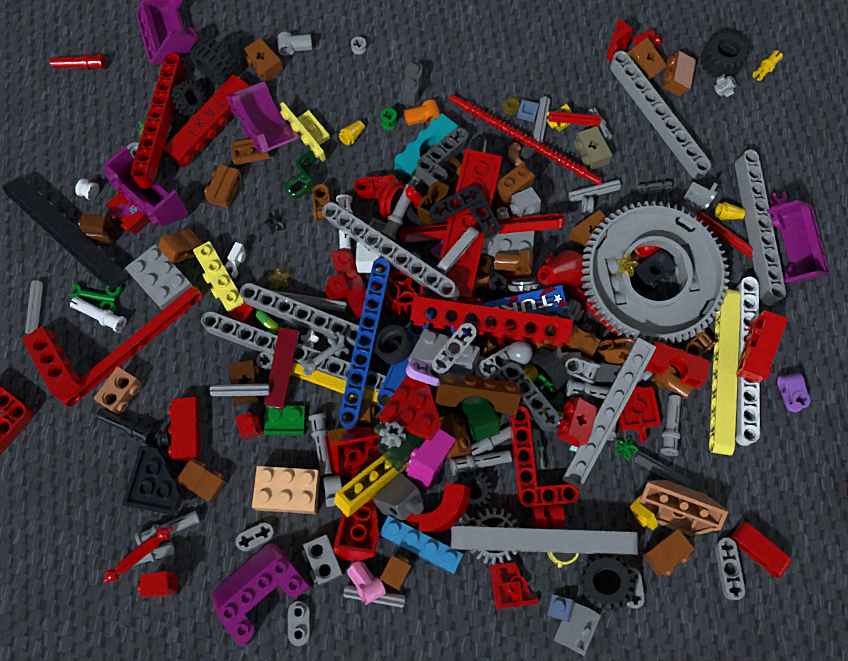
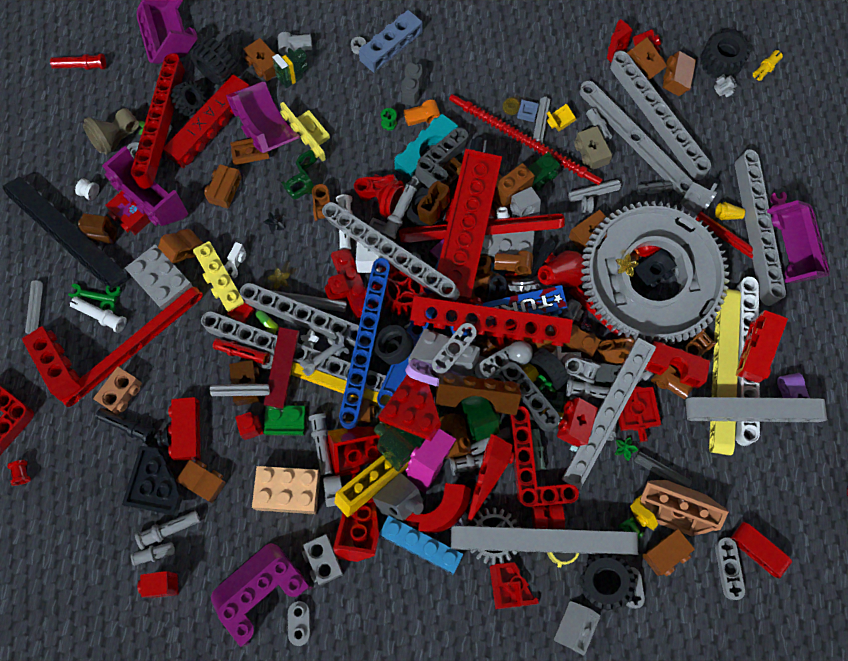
(18, 472): none -> red bush
(107, 135): none -> dark tan piece
(137, 554): red wheel -> none
(222, 345): none -> red pin
(252, 532): light grey beam -> none
(290, 66): none -> clear green hips
(350, 133): yellow cone -> none
(367, 586): bright pink piece -> none
(387, 599): light grey axle -> none
(390, 41): none -> sand blue brick
(392, 434): light grey gear -> none
(396, 572): dark orange brick -> none
(413, 195): red arm -> none
(457, 250): light grey beam -> none
(472, 205): black beam -> none
(495, 460): none -> red wedge
(513, 154): nougat arm -> none
(544, 169): none -> dark green brick
(561, 608): sand blue plate -> none
(574, 118): red axle -> none
(630, 522): none -> green bush
(645, 146): none -> light grey beam
(671, 432): light grey pin -> none
(756, 409): none -> light grey beam

